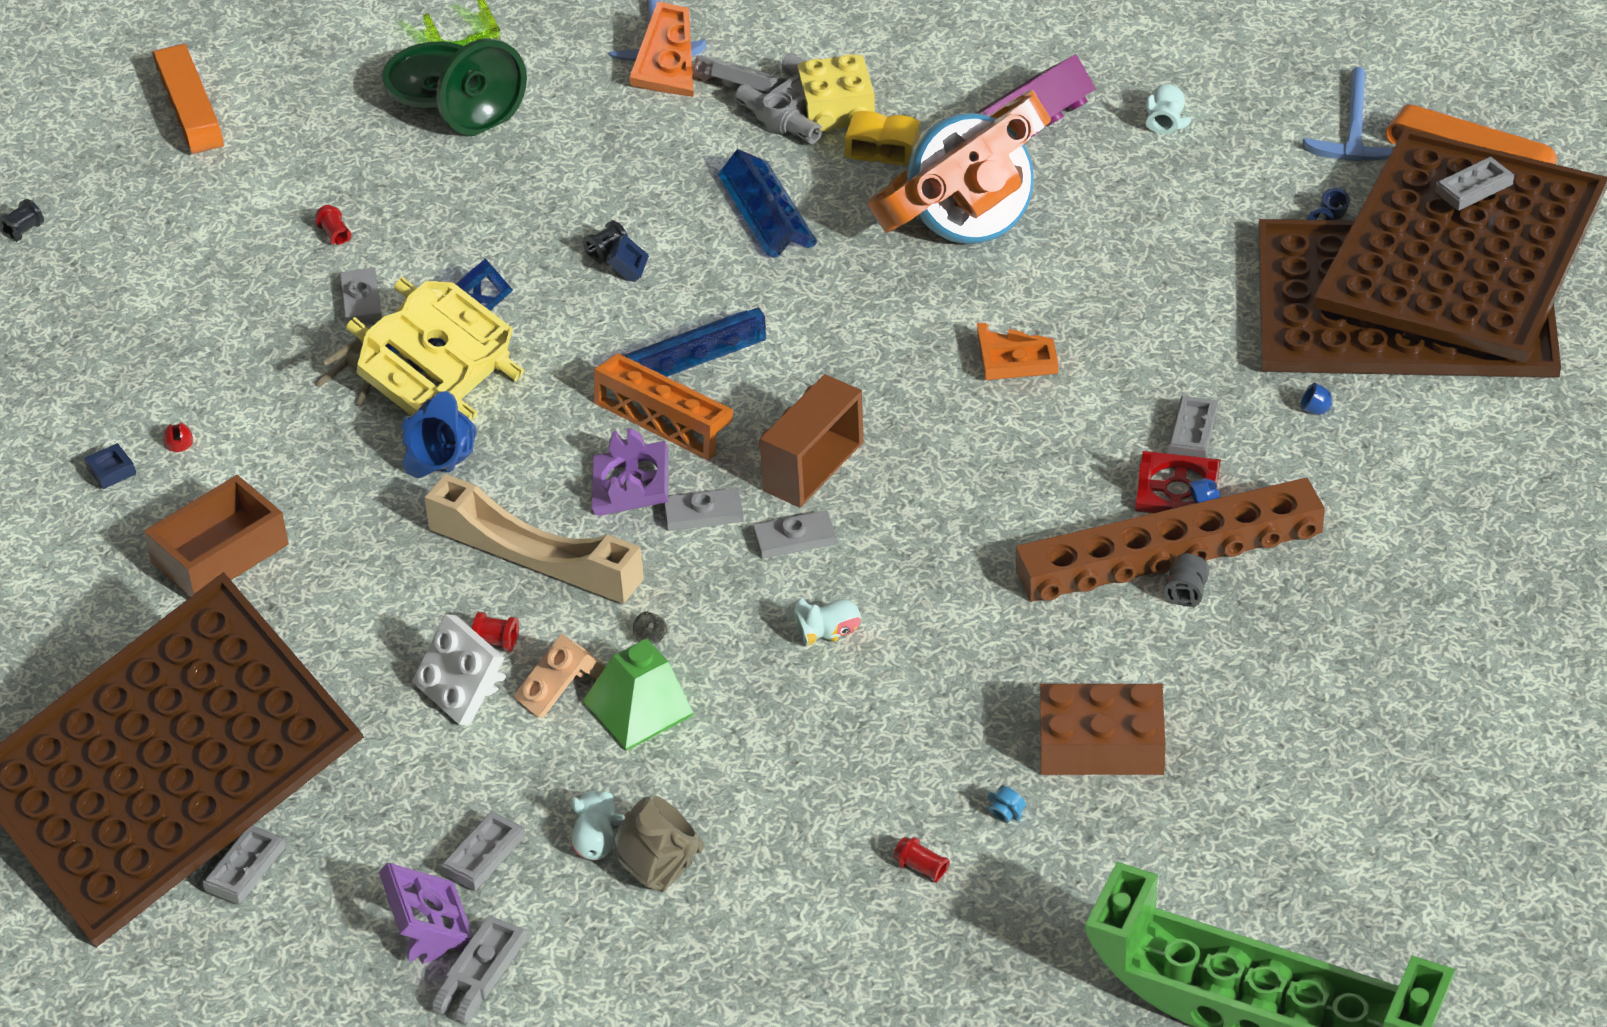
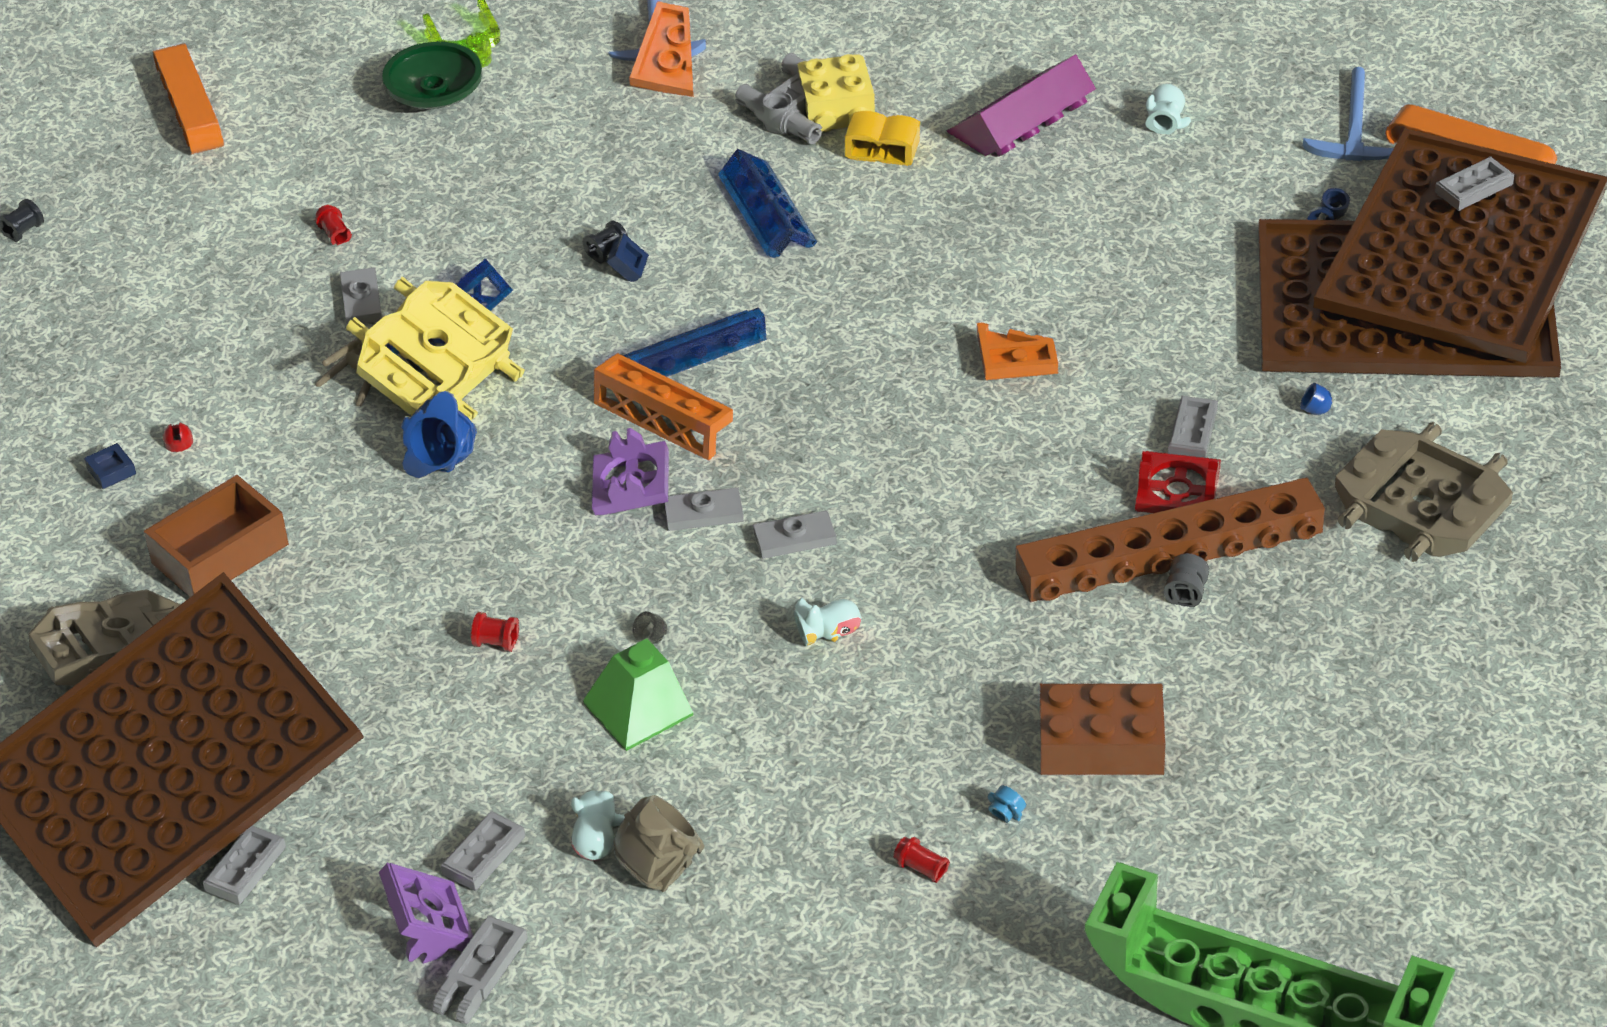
(103, 626): none -> dark tan piece
(459, 670): white plate -> none
(490, 95): dark green dish -> none
(554, 674): light nougat bracket -> none
(595, 564): tan arch -> none
(735, 74): light grey hinge -> none
(811, 440): dark orange piece -> none
(967, 174): piece -> none
(1203, 490): blue hinge -> none
(1461, 492): none -> dark tan piece

